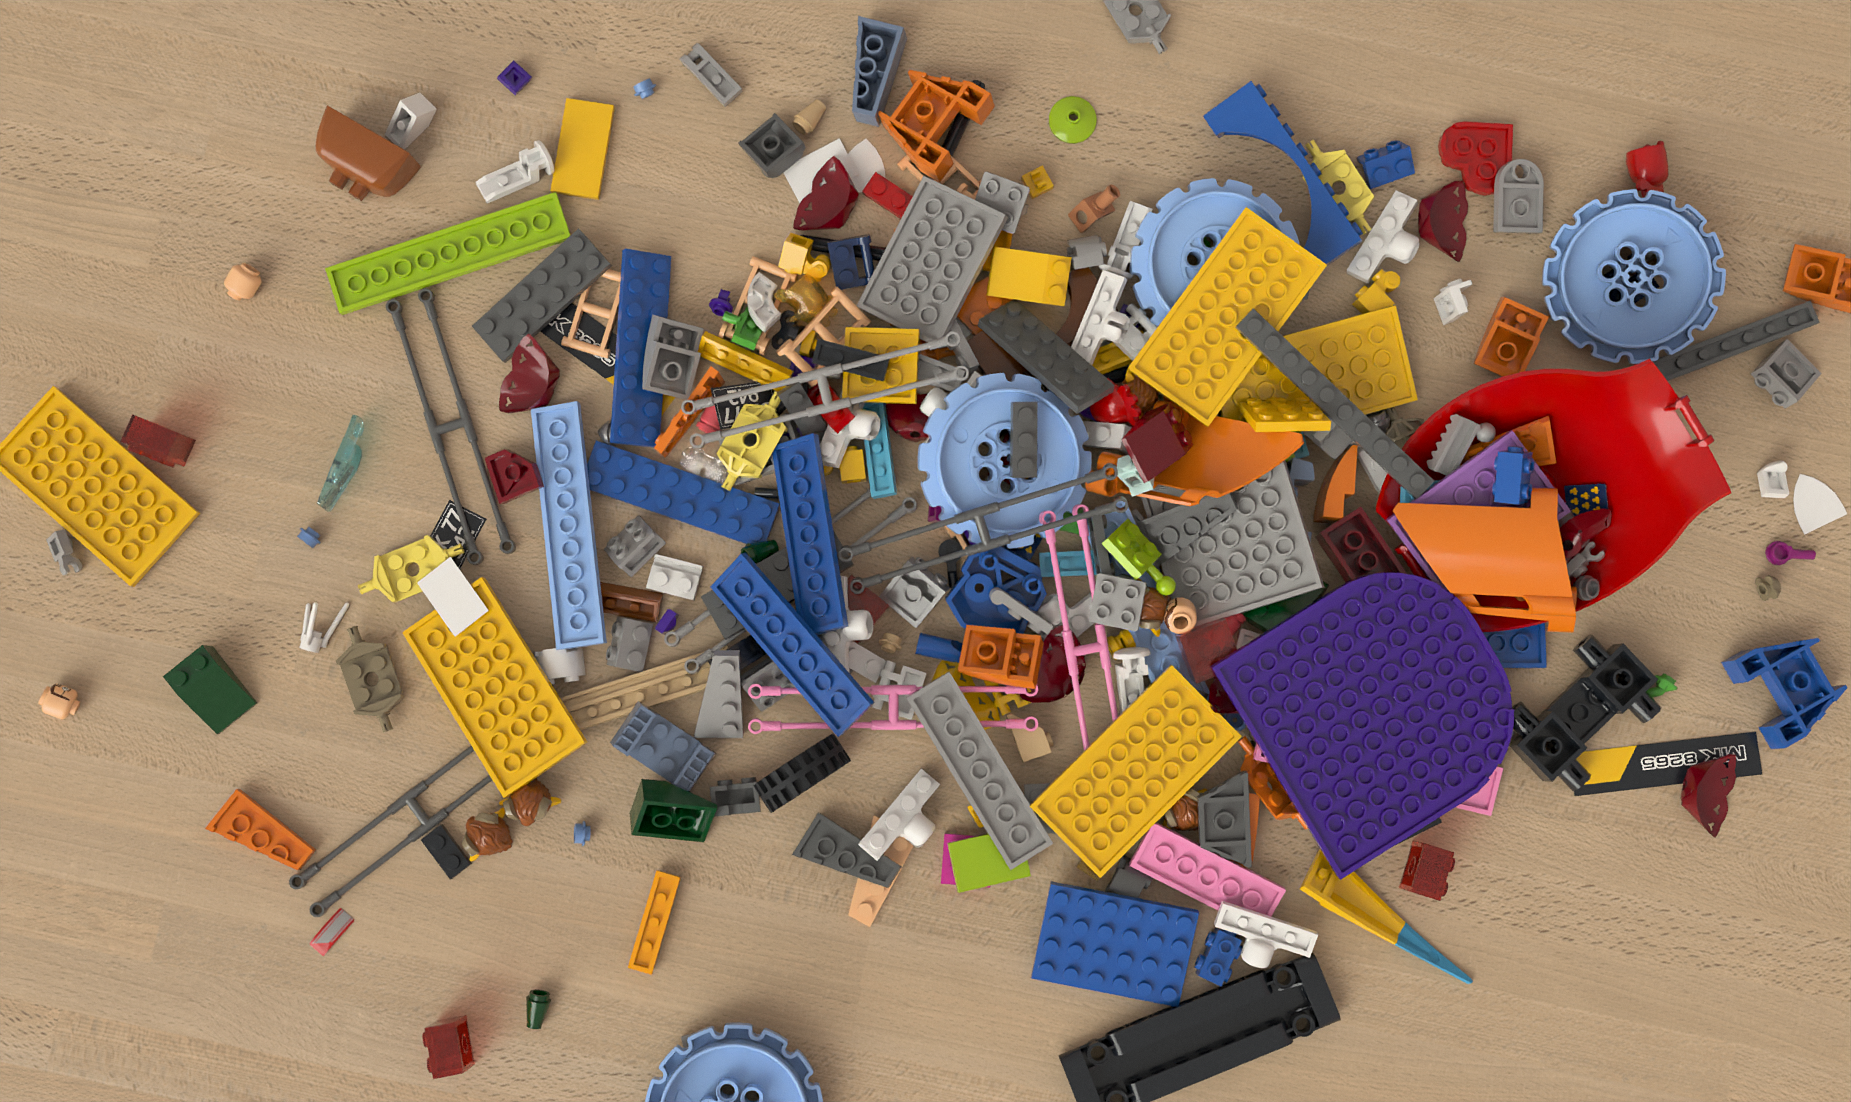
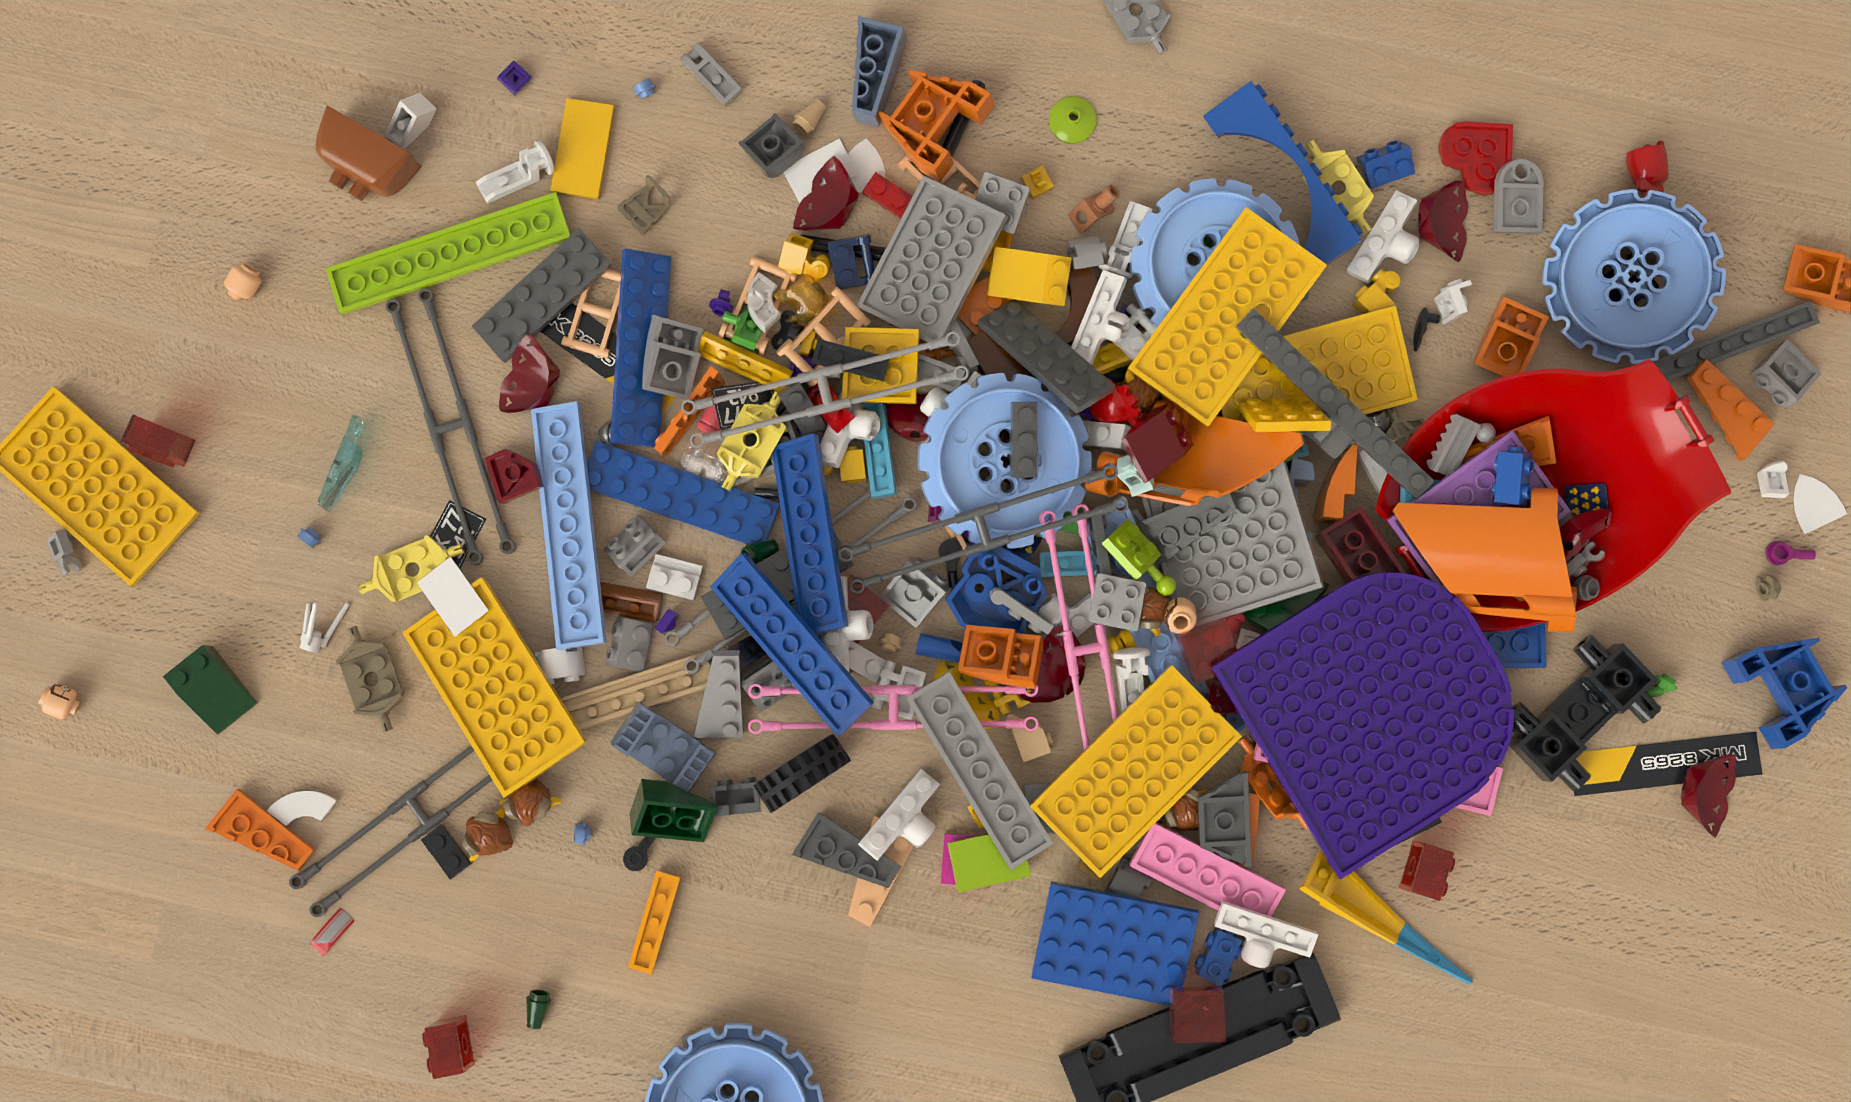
(302, 804): none -> white tile
(637, 857): none -> black plate
(639, 211): none -> dark tan piece
(1197, 1014): none -> clear red brick
(1421, 326): none -> black bar
(1730, 408): none -> orange wing

